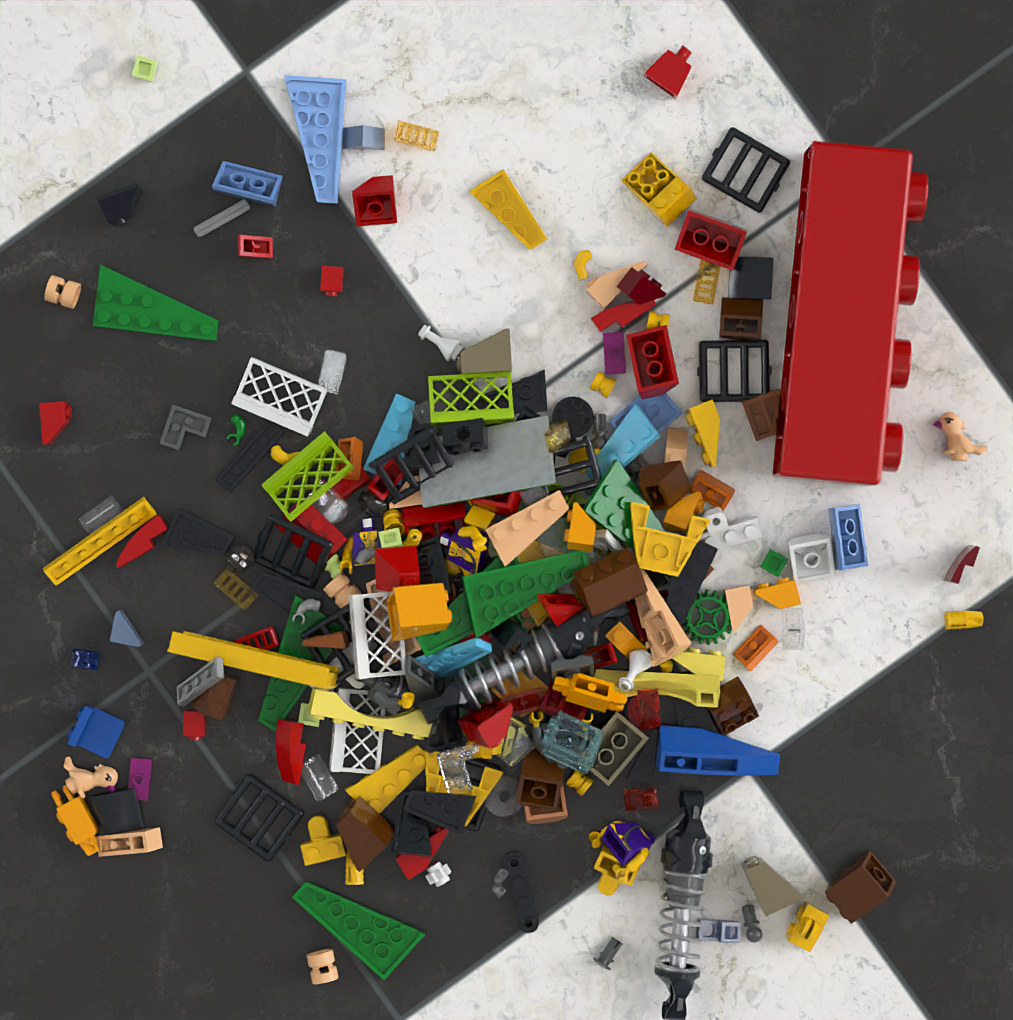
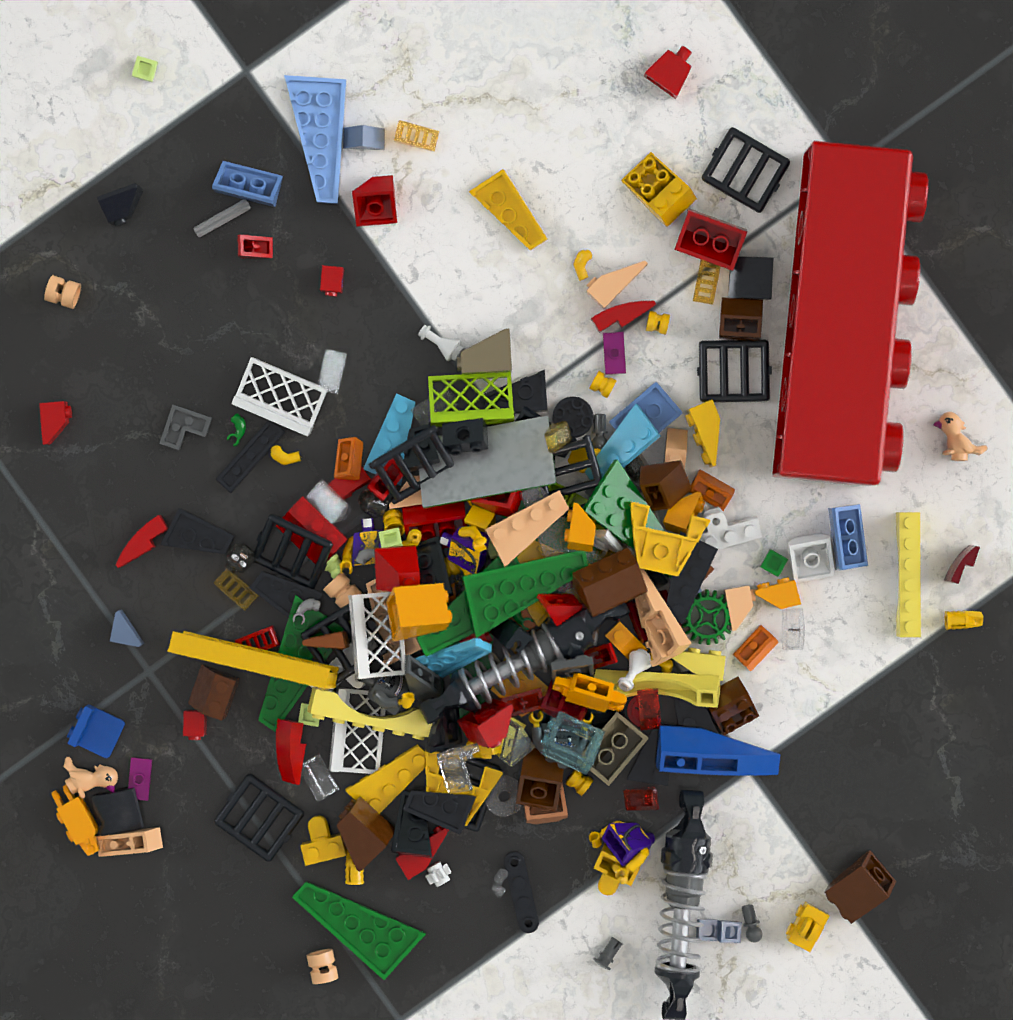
(85, 659): clear blue wheel -> none
(99, 541): yellow plate -> none
(100, 515): clear slope -> none
(137, 308): green wing -> none
(200, 681): light grey tile -> none
(300, 467): lime fence -> none
(639, 287): dark red slope -> none
(652, 362): red slope -> none
(763, 413): dark orange wing -> none
(769, 886): dark tan slope -> none
(909, 575): none -> light yellow arch

